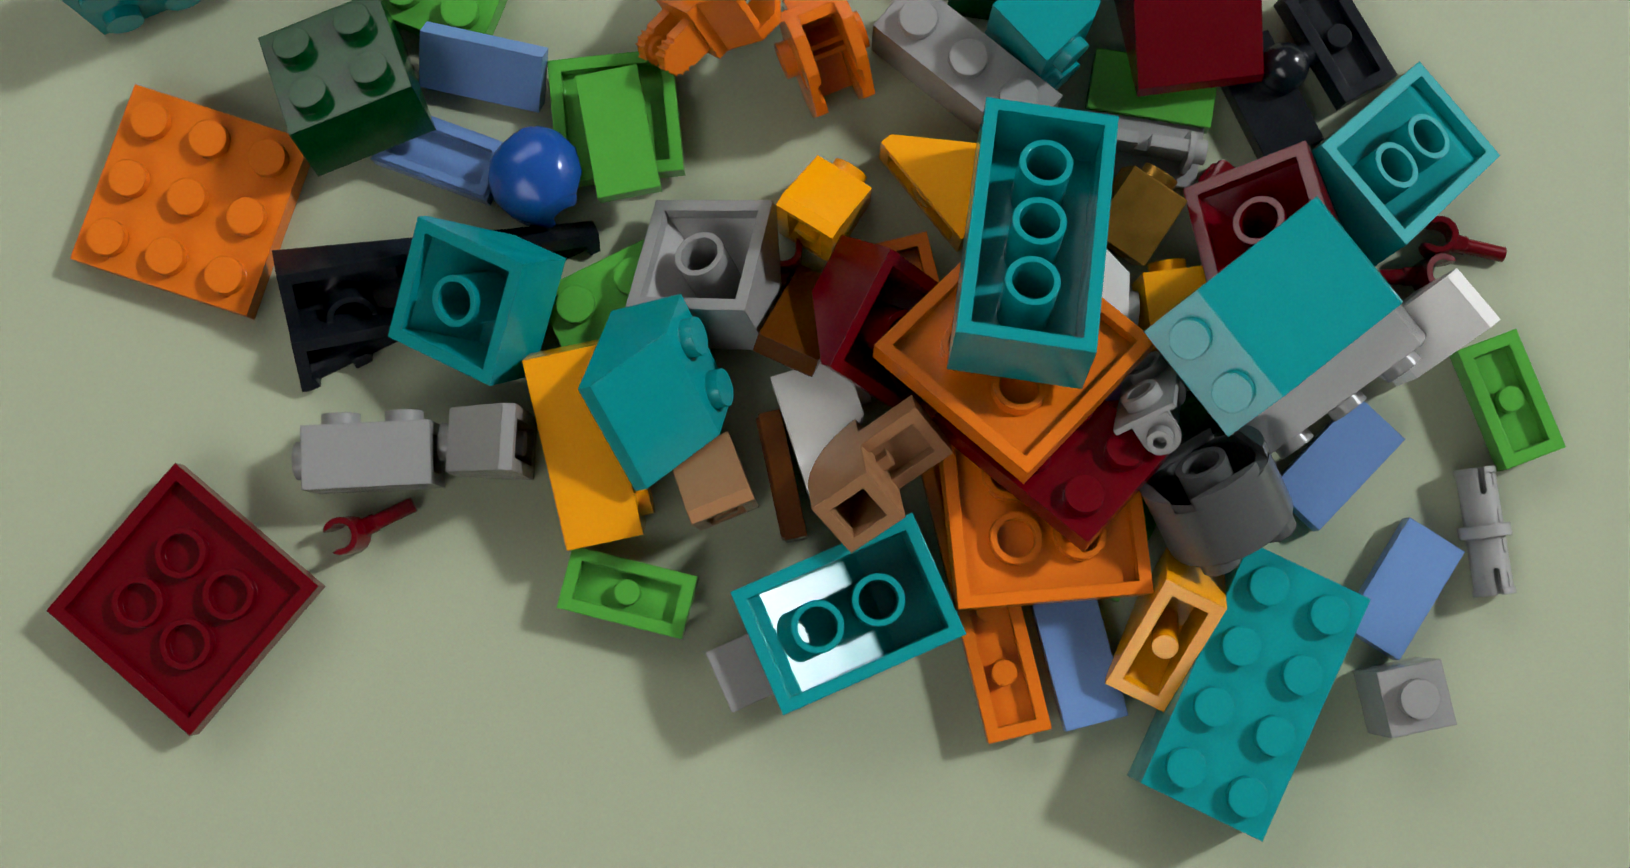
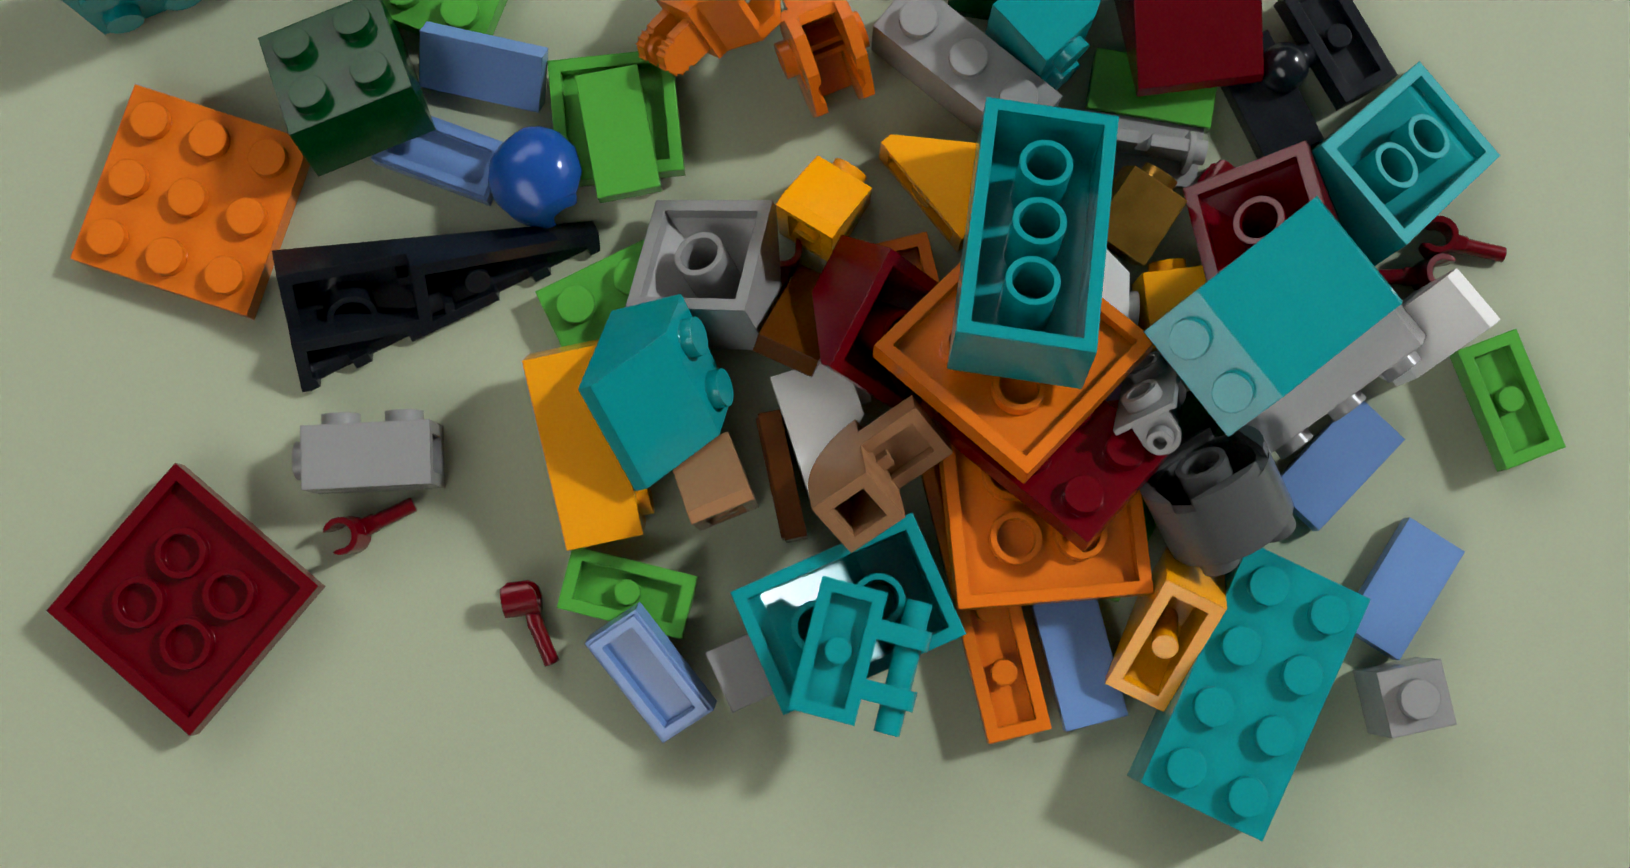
(475, 298): teal slope -> none
(489, 442): light grey slope -> none
(525, 599): none -> dark red hand
(651, 672): none -> medium blue tile
(840, 652): none -> teal plate
(1484, 531): light grey pin -> none

